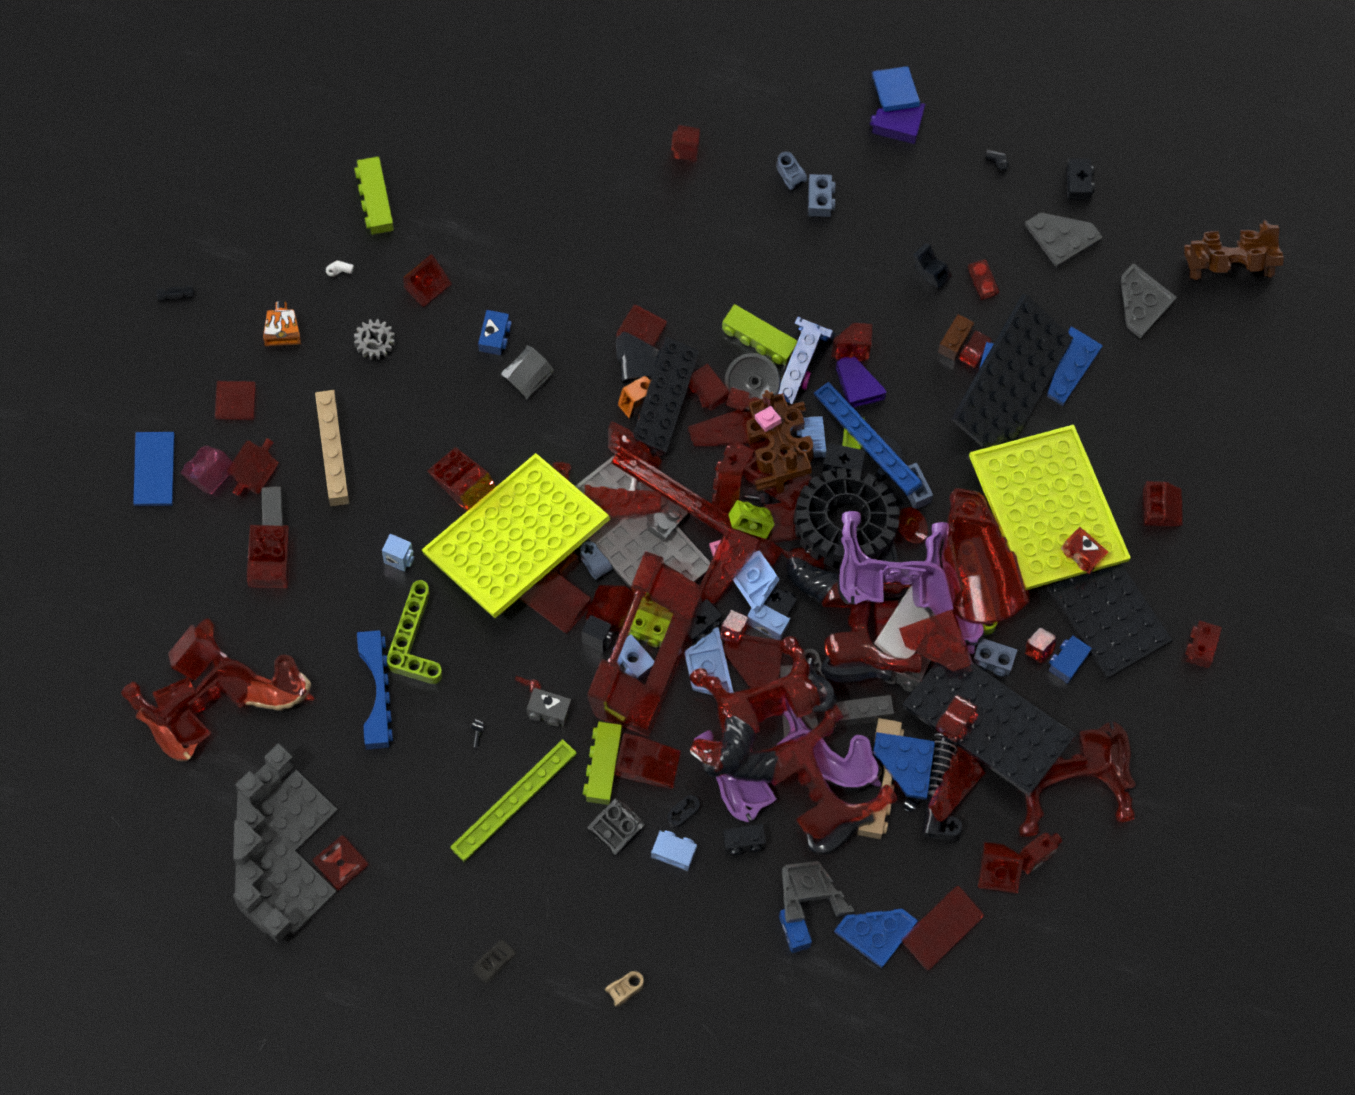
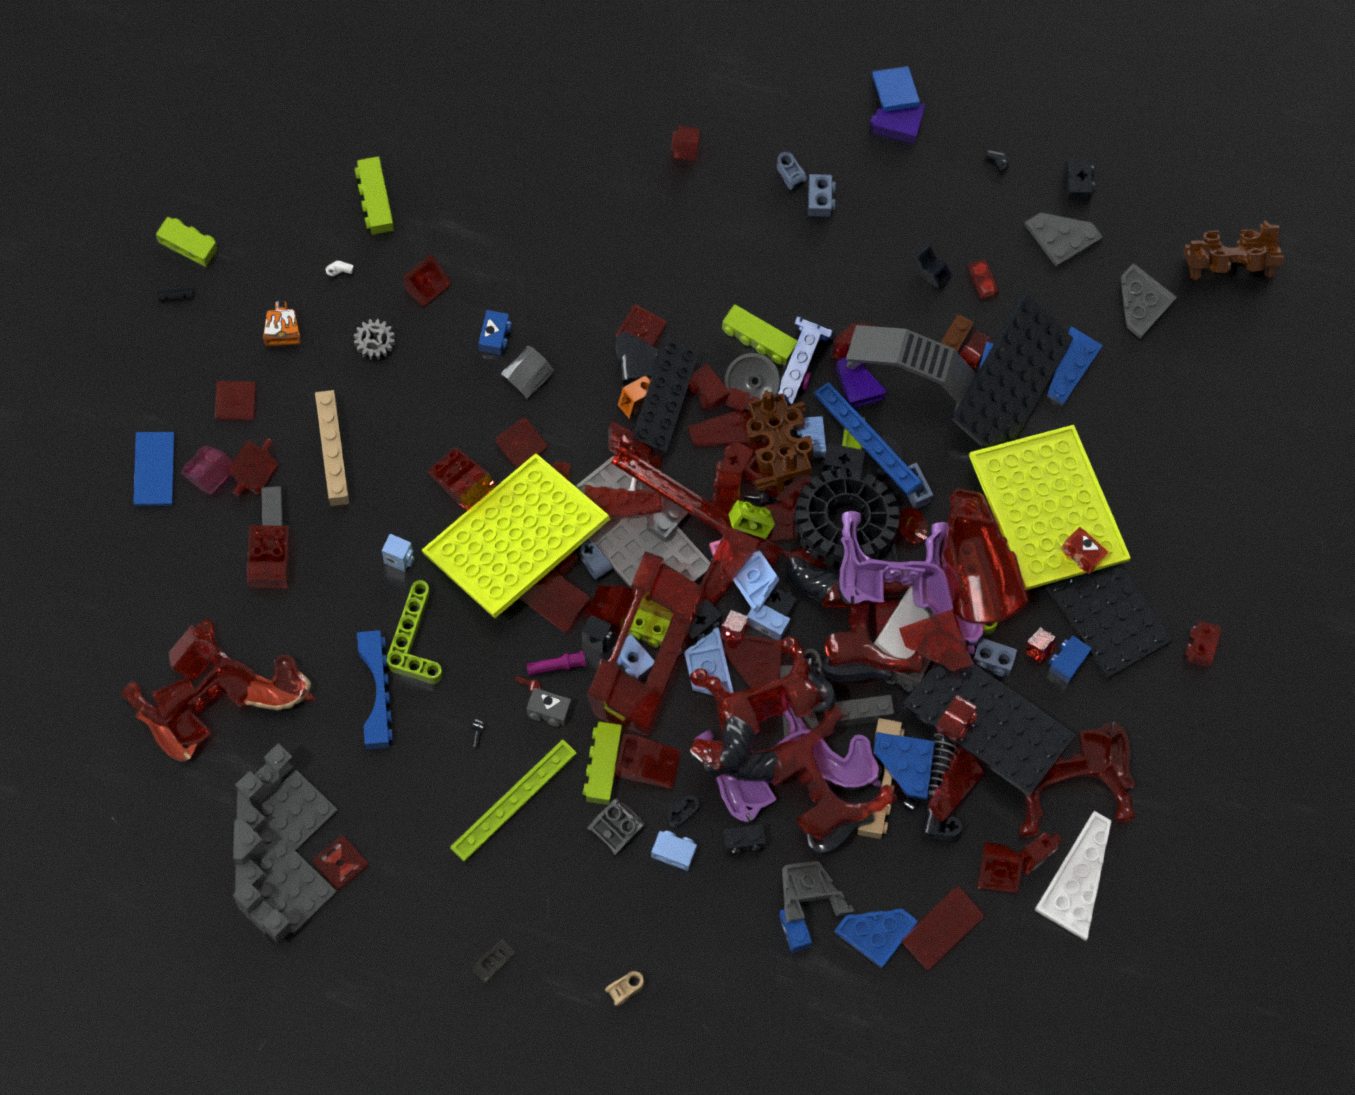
(187, 241): none -> lime brick
(520, 442): none -> clear red plate
(564, 662): none -> magenta pin
(768, 418): bright pink plate -> none
(911, 353): none -> dark grey panel
(1074, 888): none -> white wing
(1162, 504): clear red slope -> none

